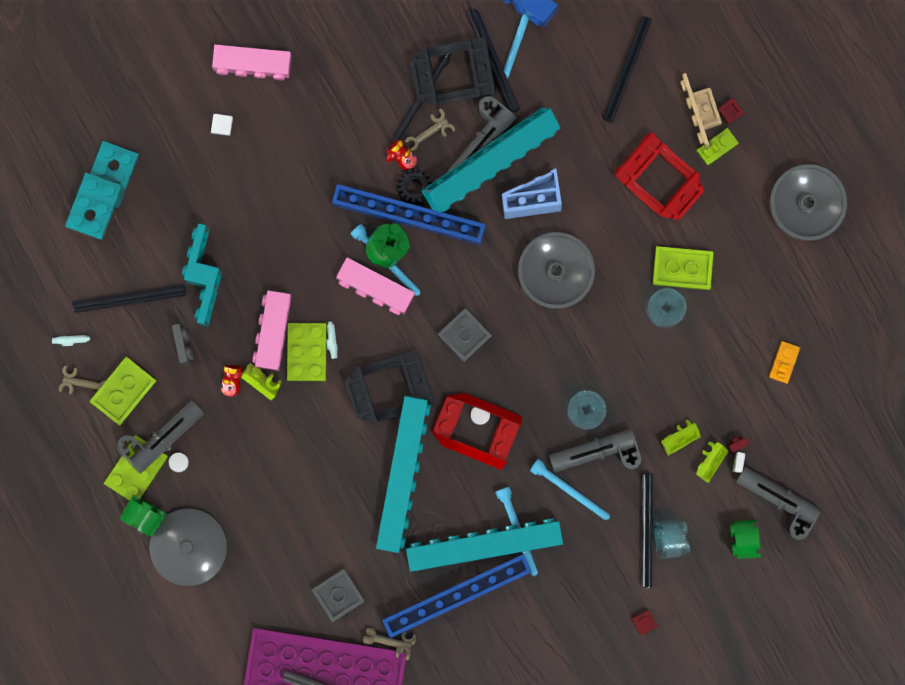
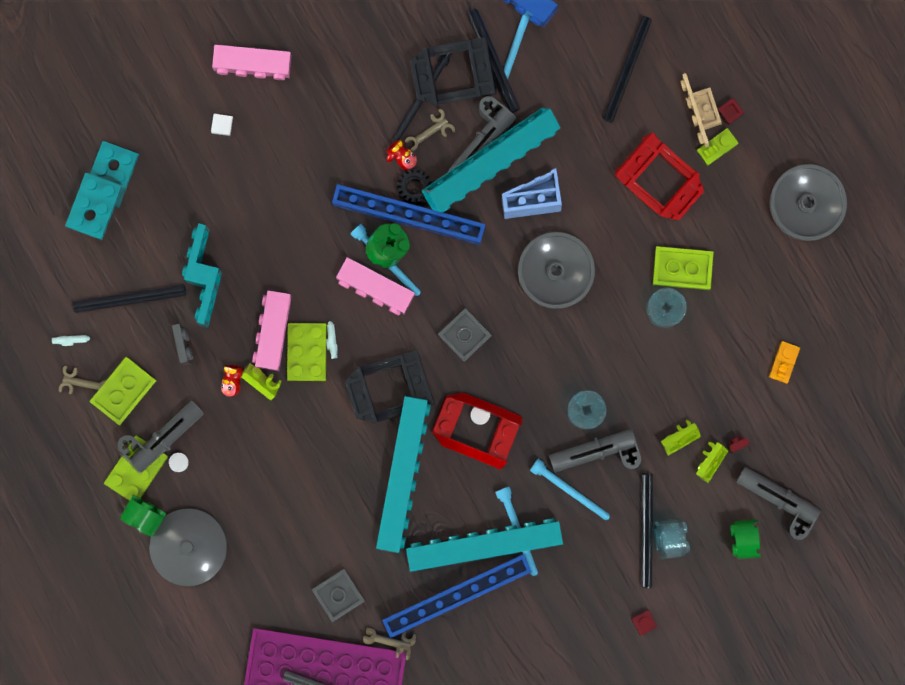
(738, 462): white tile -> none

